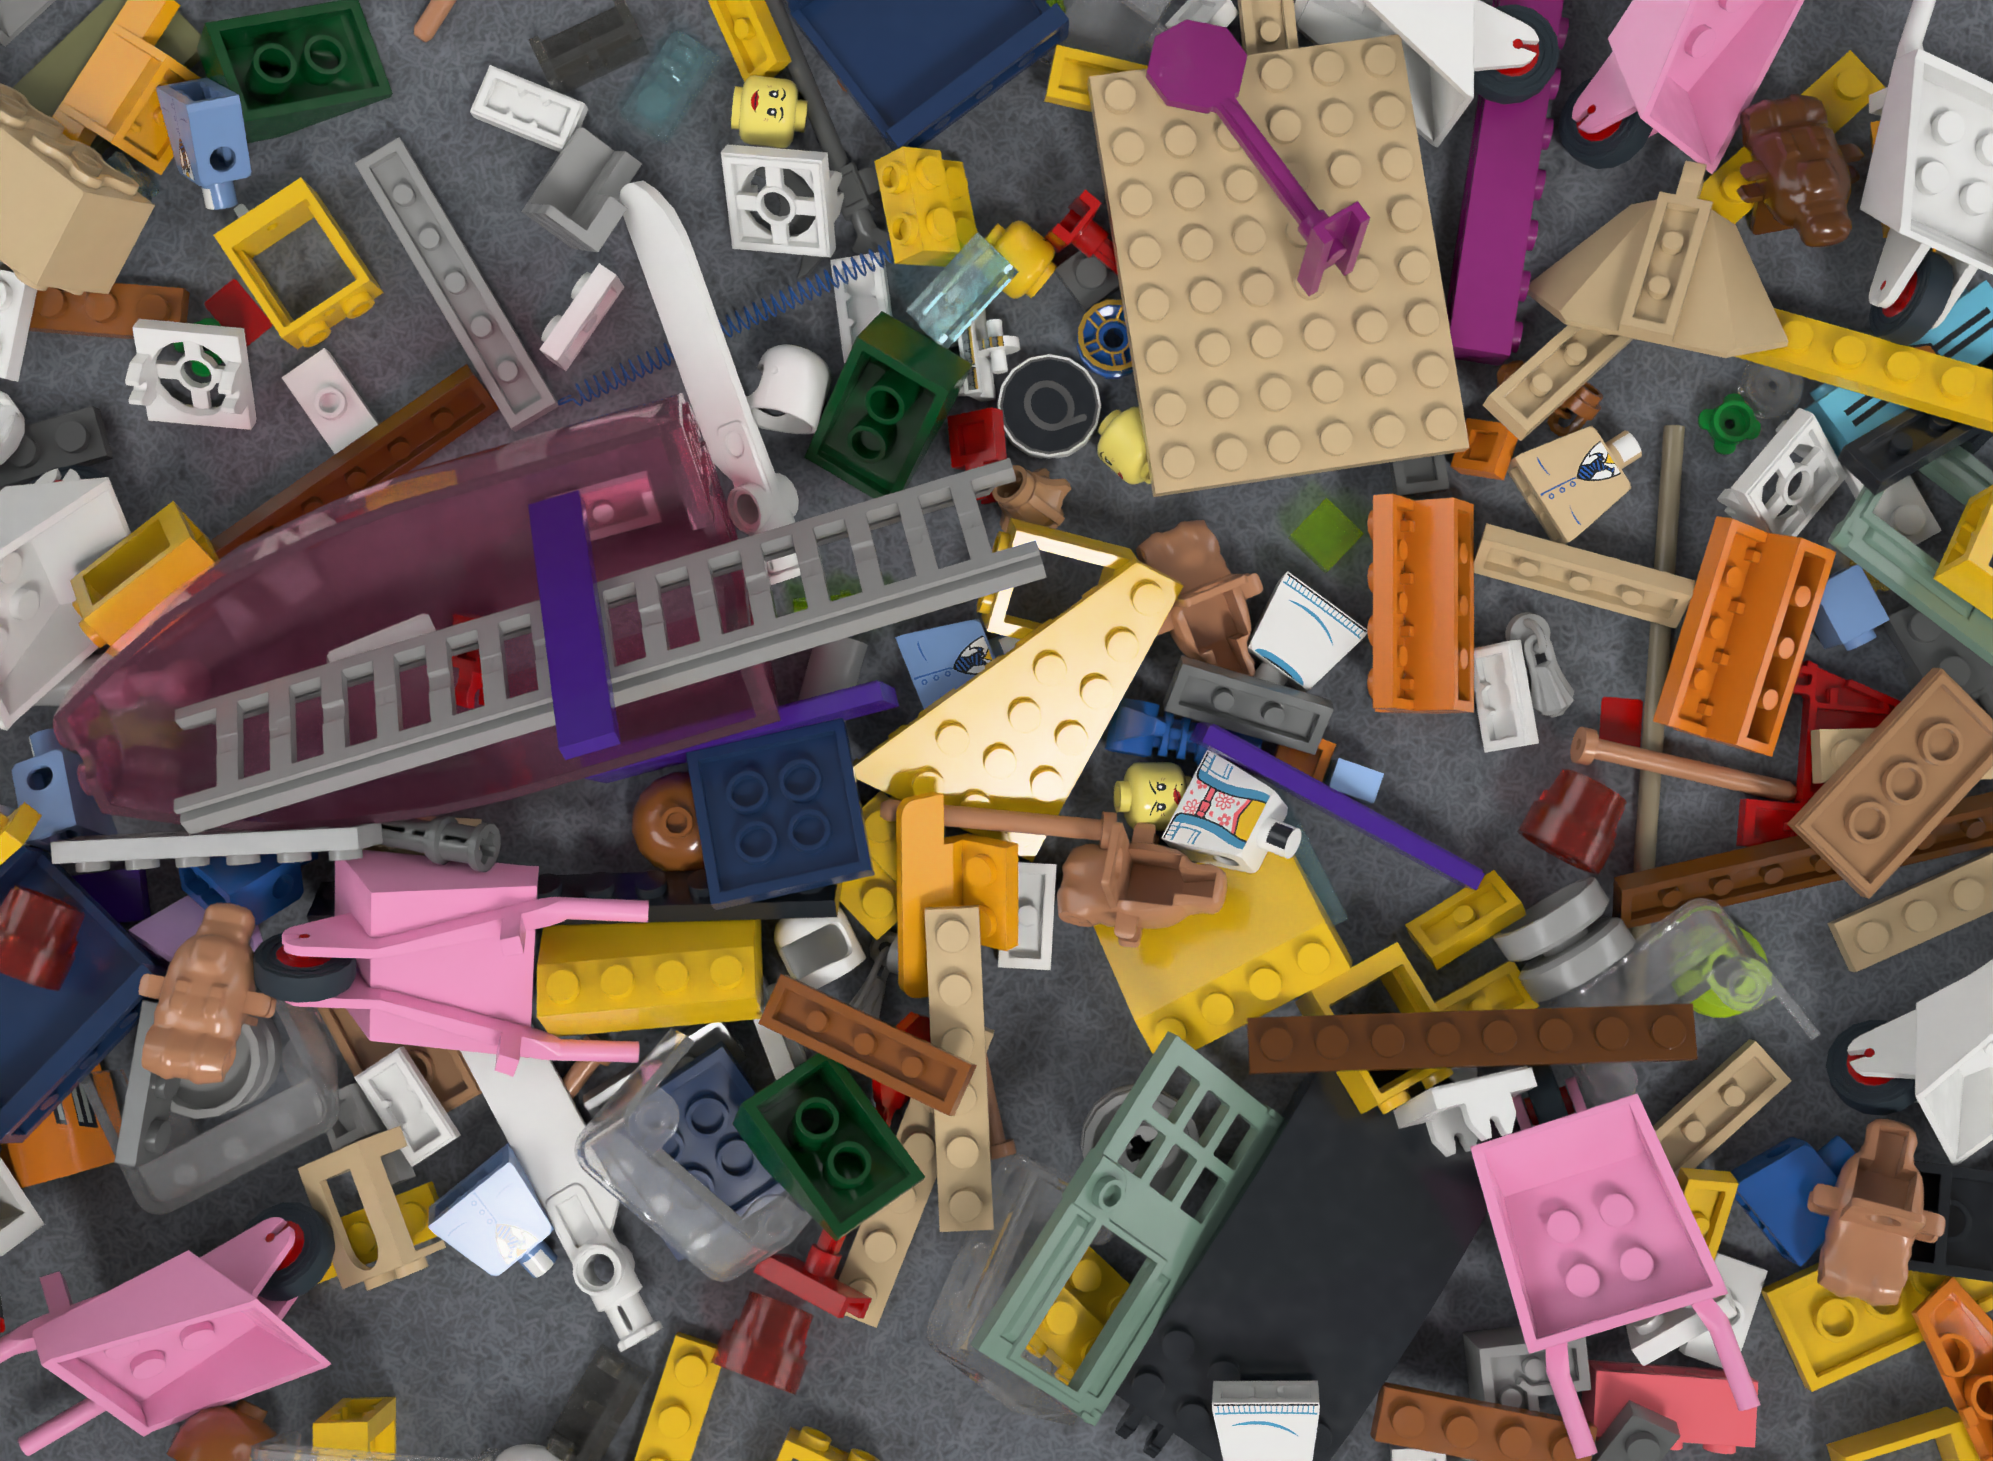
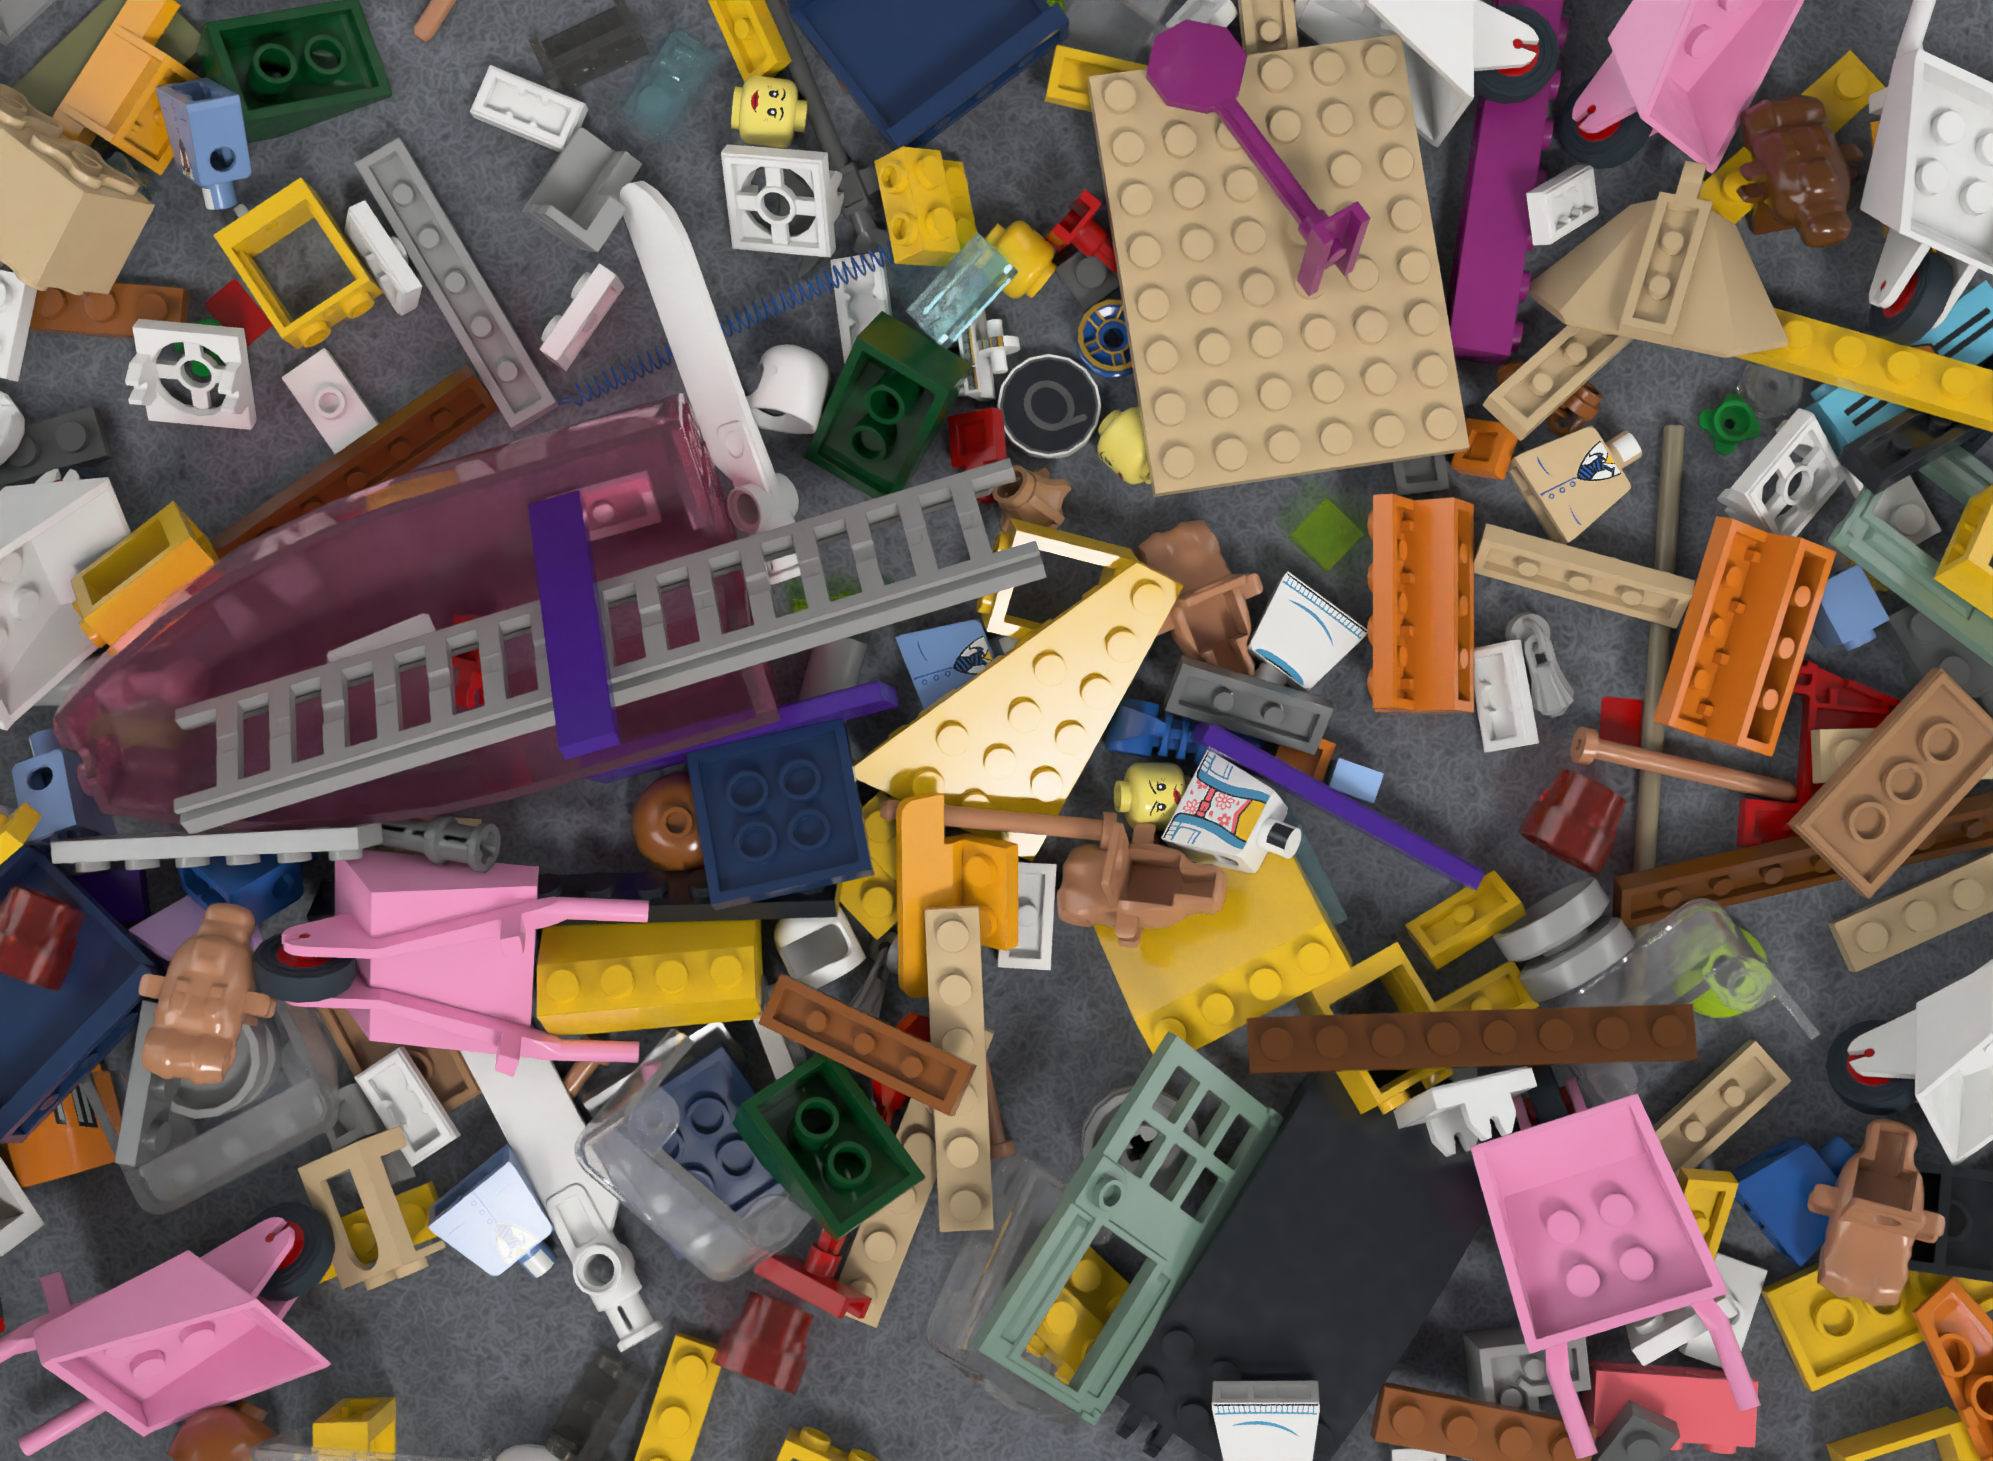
(383, 258): none -> white plate
(1562, 204): none -> white plate

